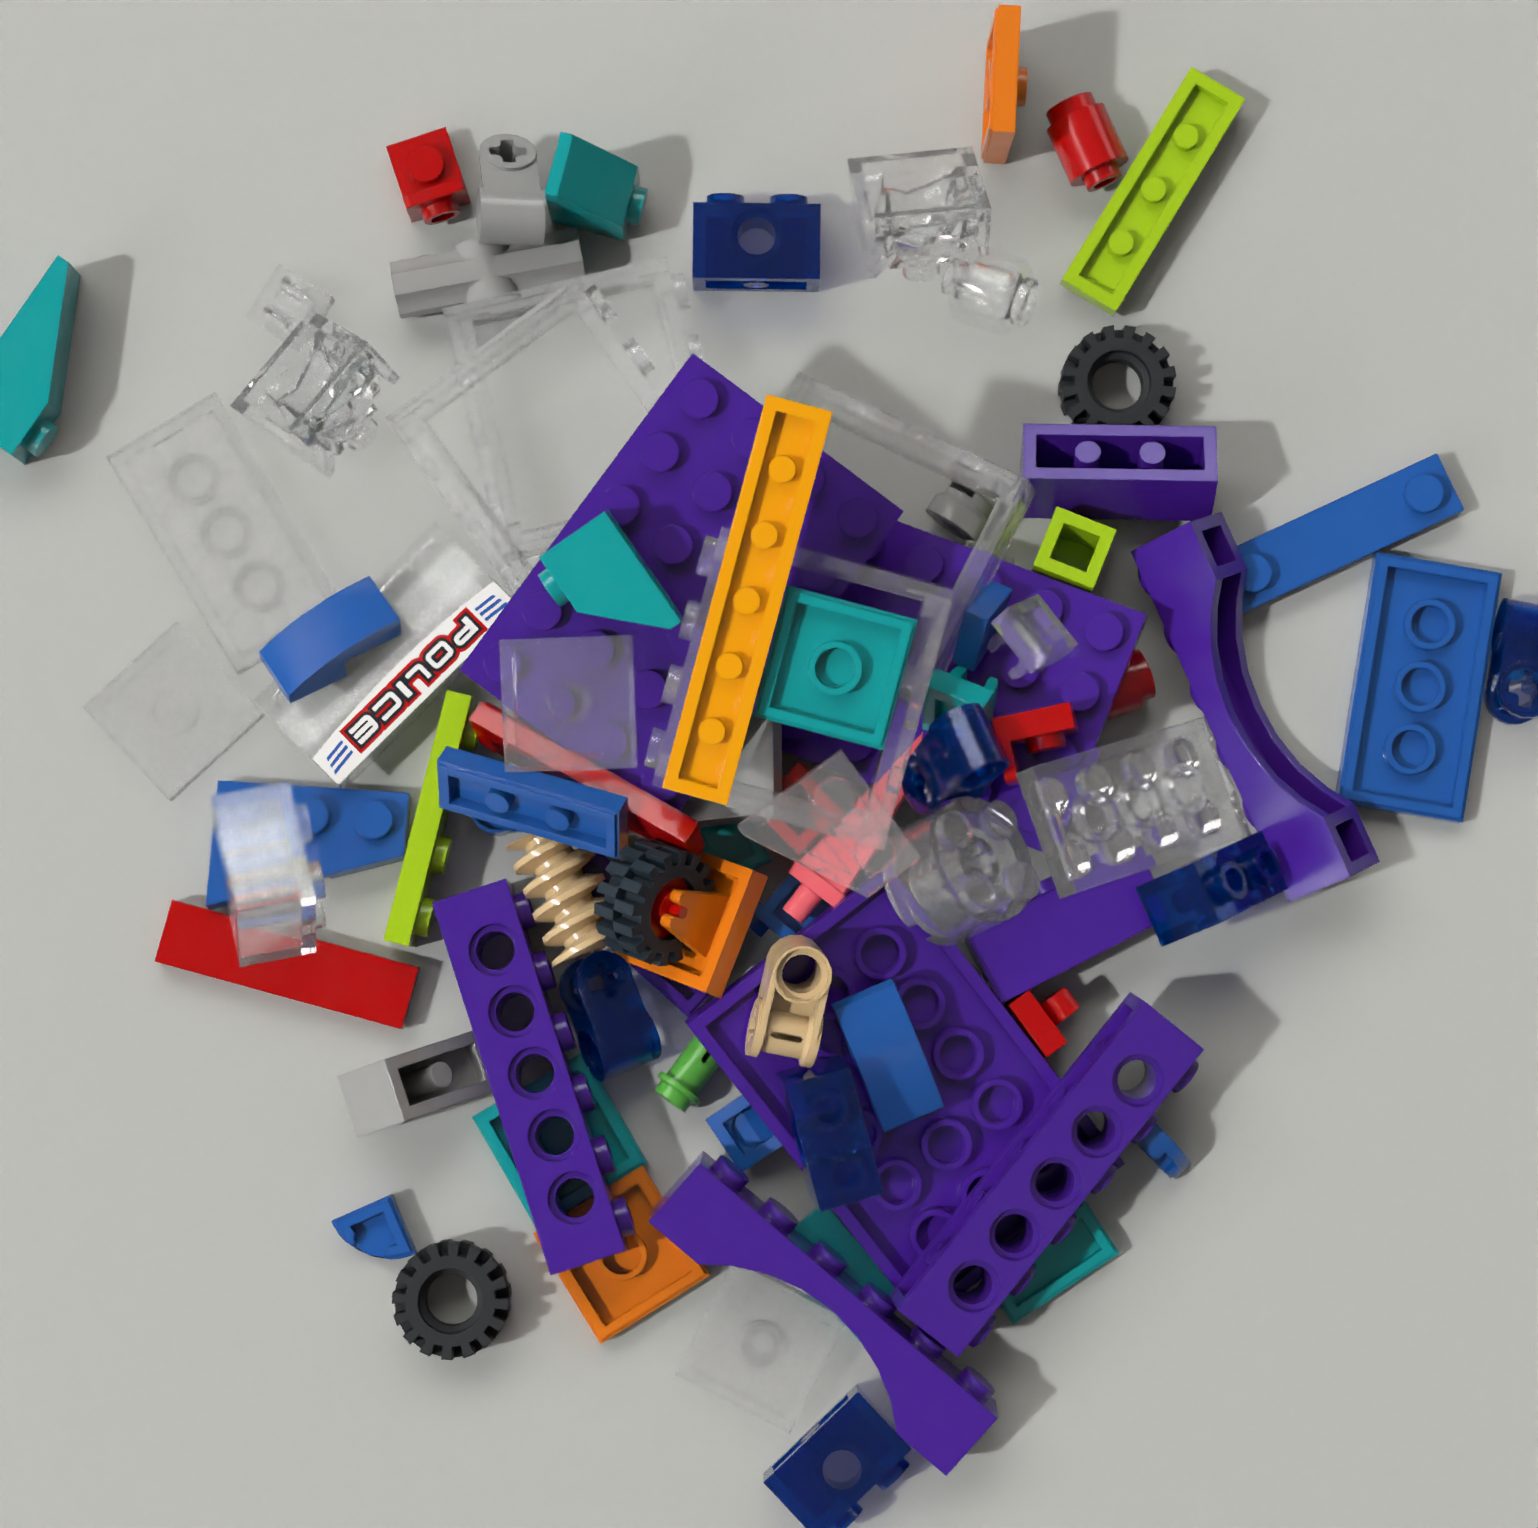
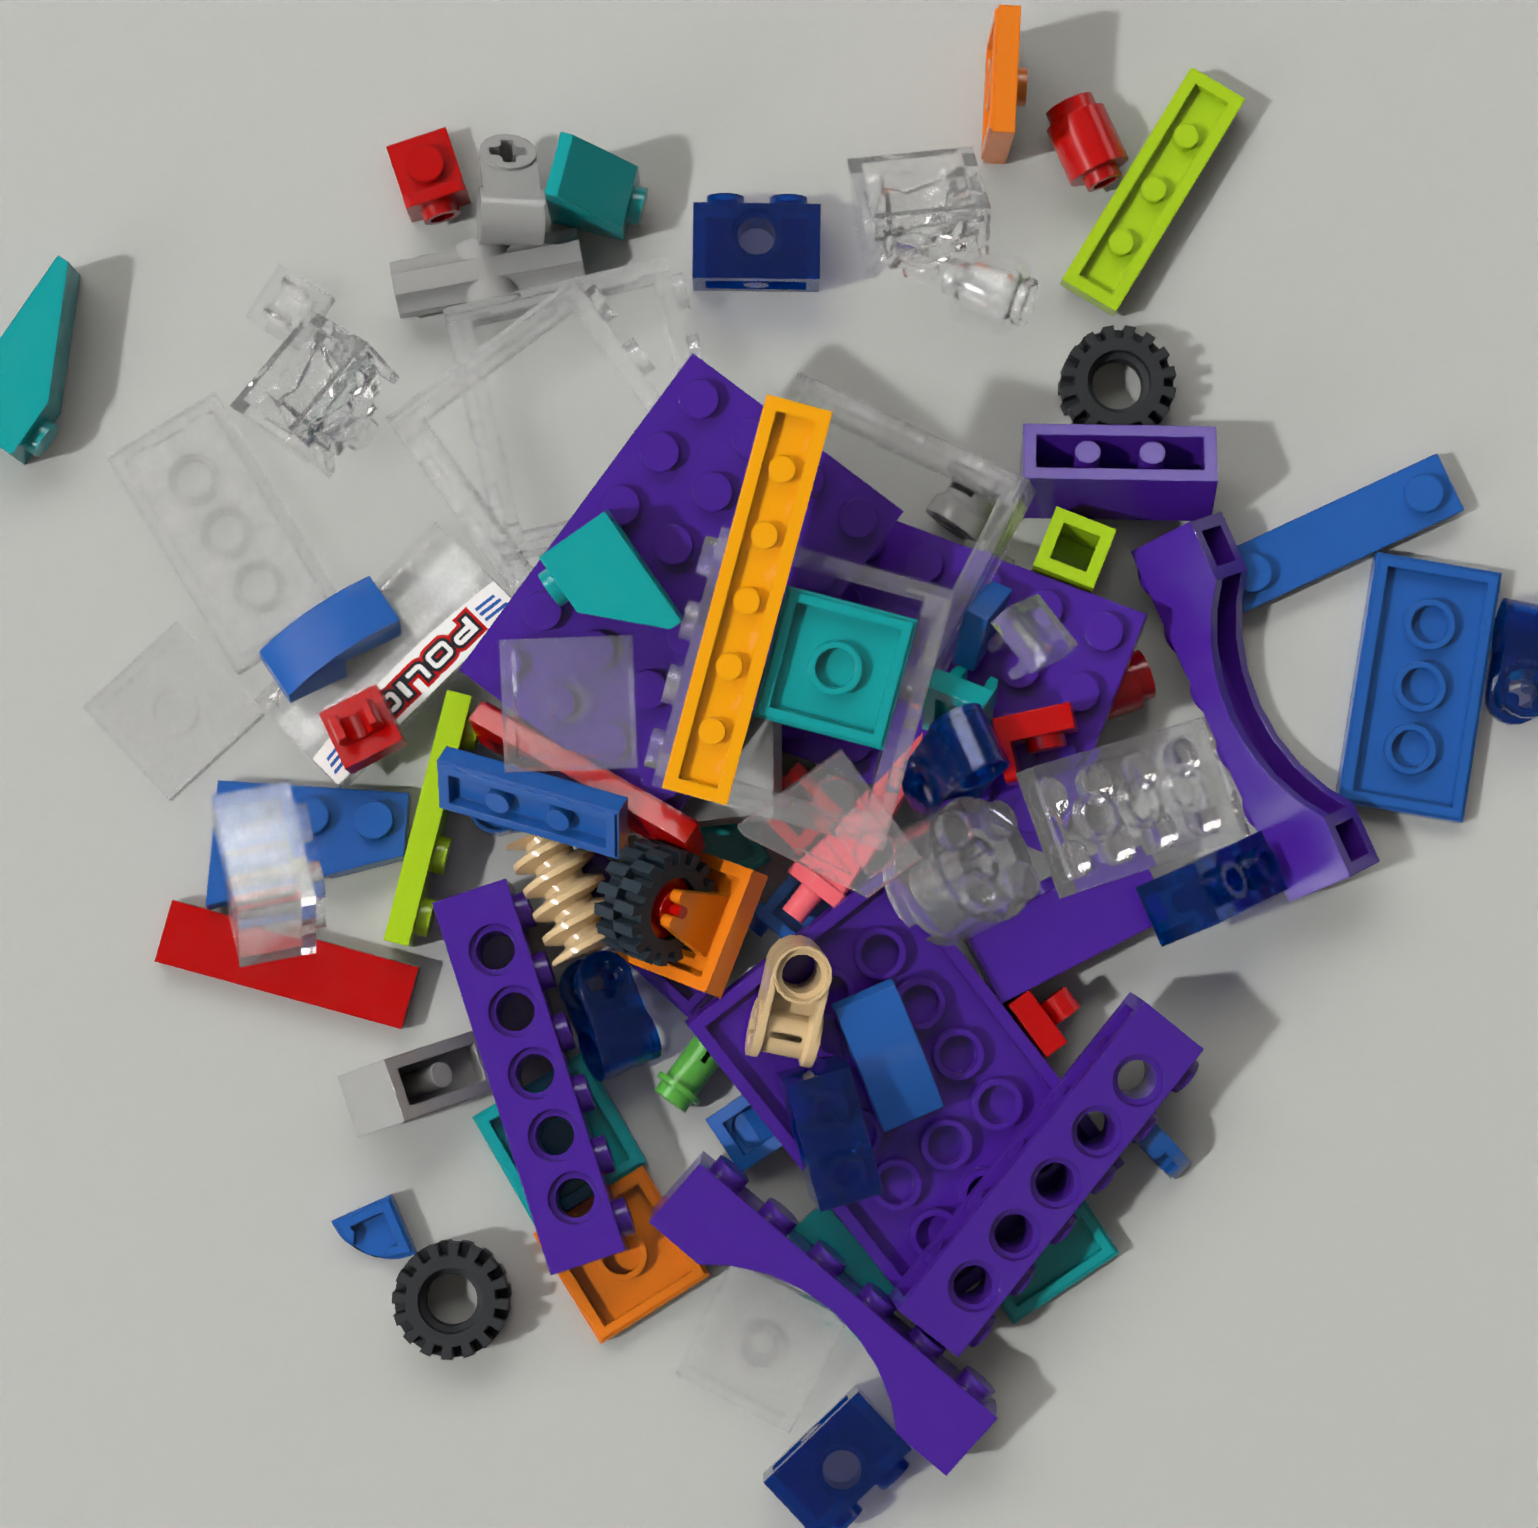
(363, 729): none -> red tile

